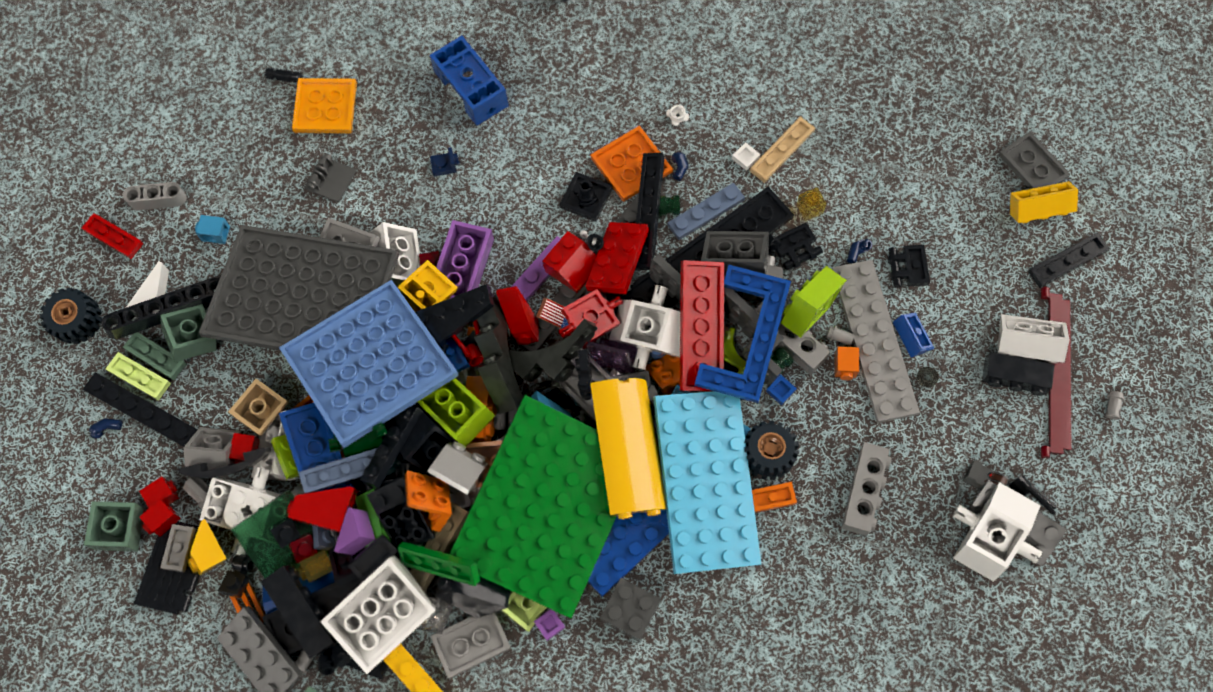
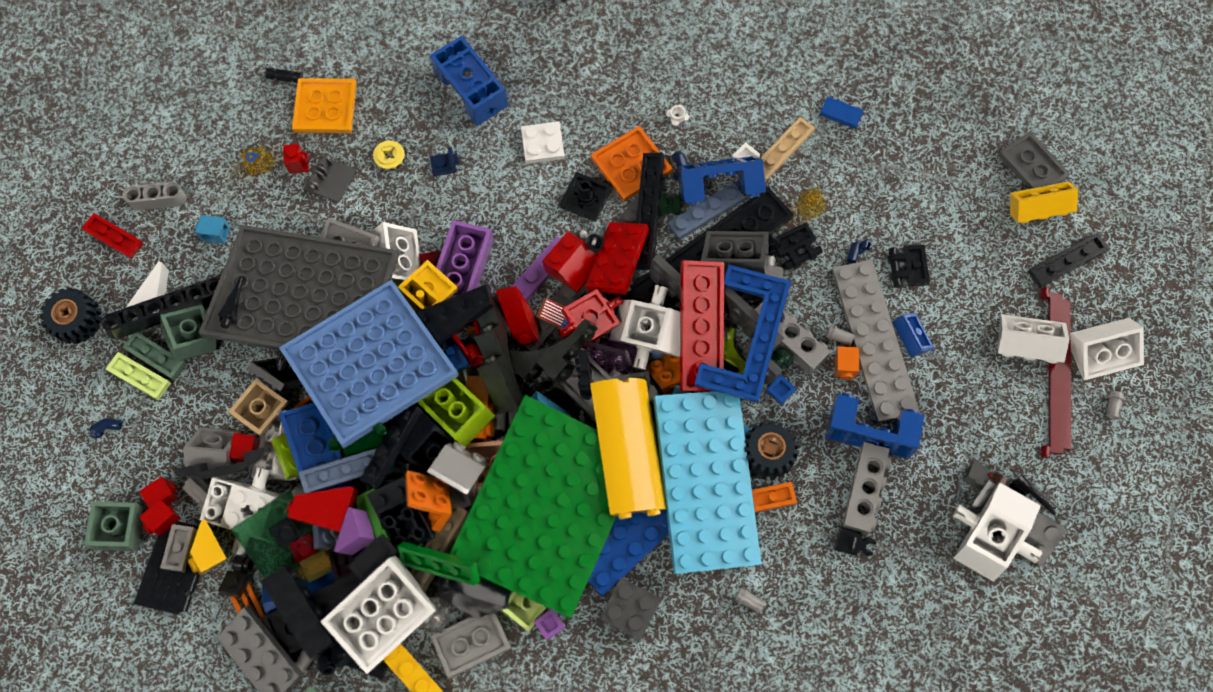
(139, 409): black plate -> none
(229, 310): none -> black piece
(257, 160): none -> clear yellow brick
(276, 373): none -> black plate
(295, 159): none -> red brick
(388, 147): none -> light yellow gear
(542, 142): none -> white plate
(749, 172): none -> blue plate
(749, 600): none -> light grey pin
(812, 301): lime brick -> none
(841, 112): none -> blue tile
(851, 541): none -> black plate
(901, 441): none -> blue plate
(927, 371): clear smoke plate -> none
(1018, 373): black brick -> none
(1108, 348): none -> white slope

